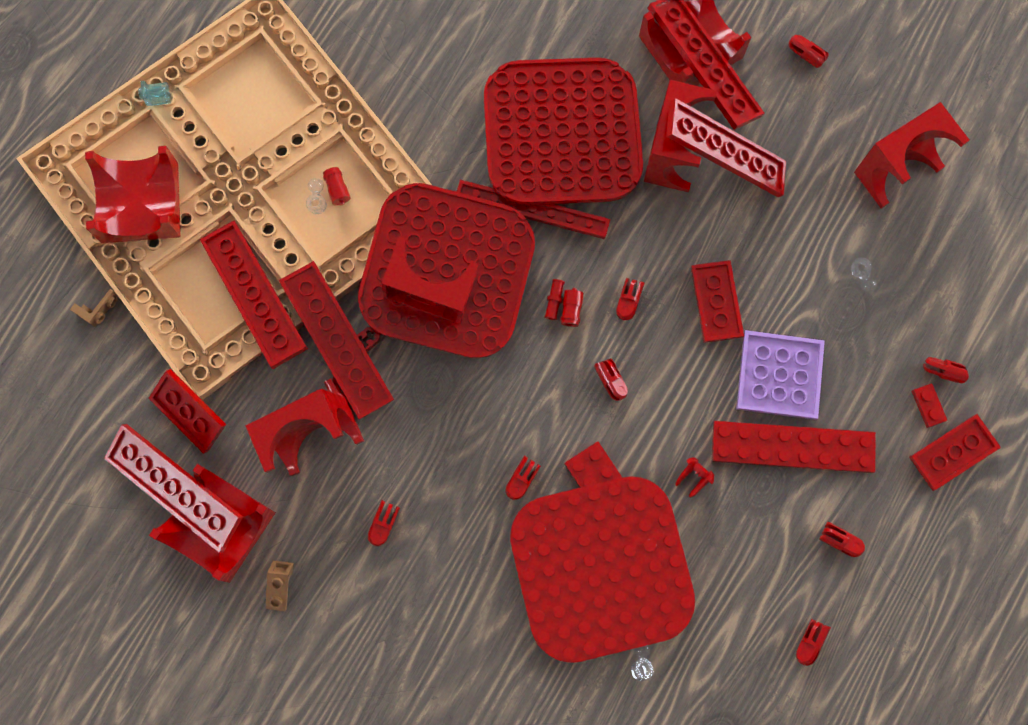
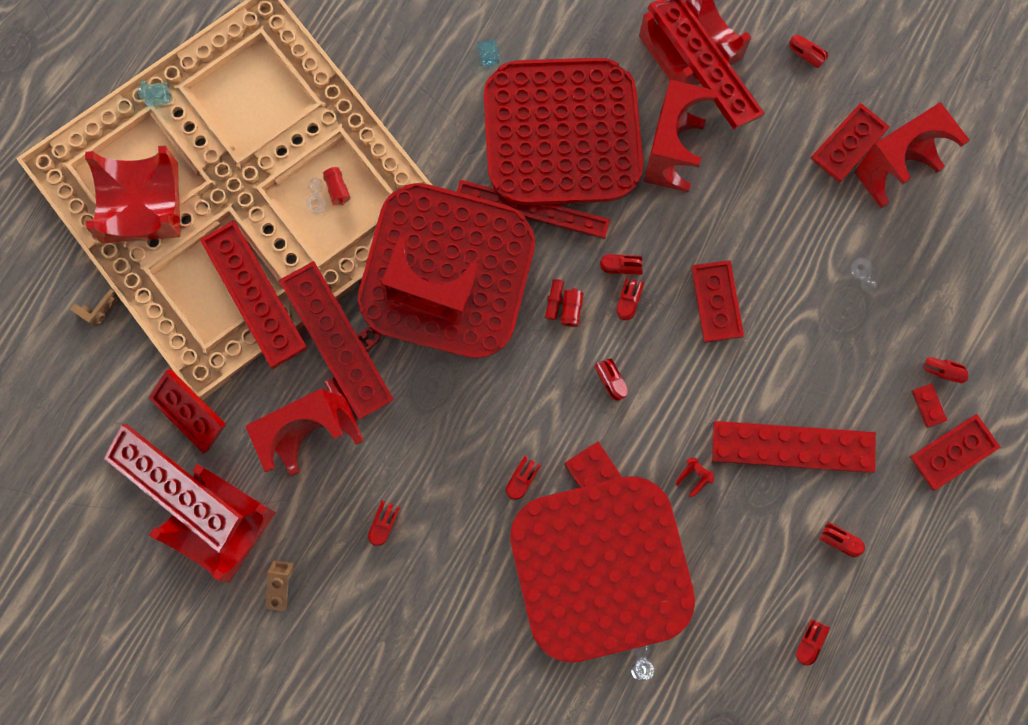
(488, 53): none -> clear light blue bracket
(622, 264): none -> red arm
(725, 148): red plate -> none
(780, 375): lavender plate -> none
(849, 142): none -> red plate

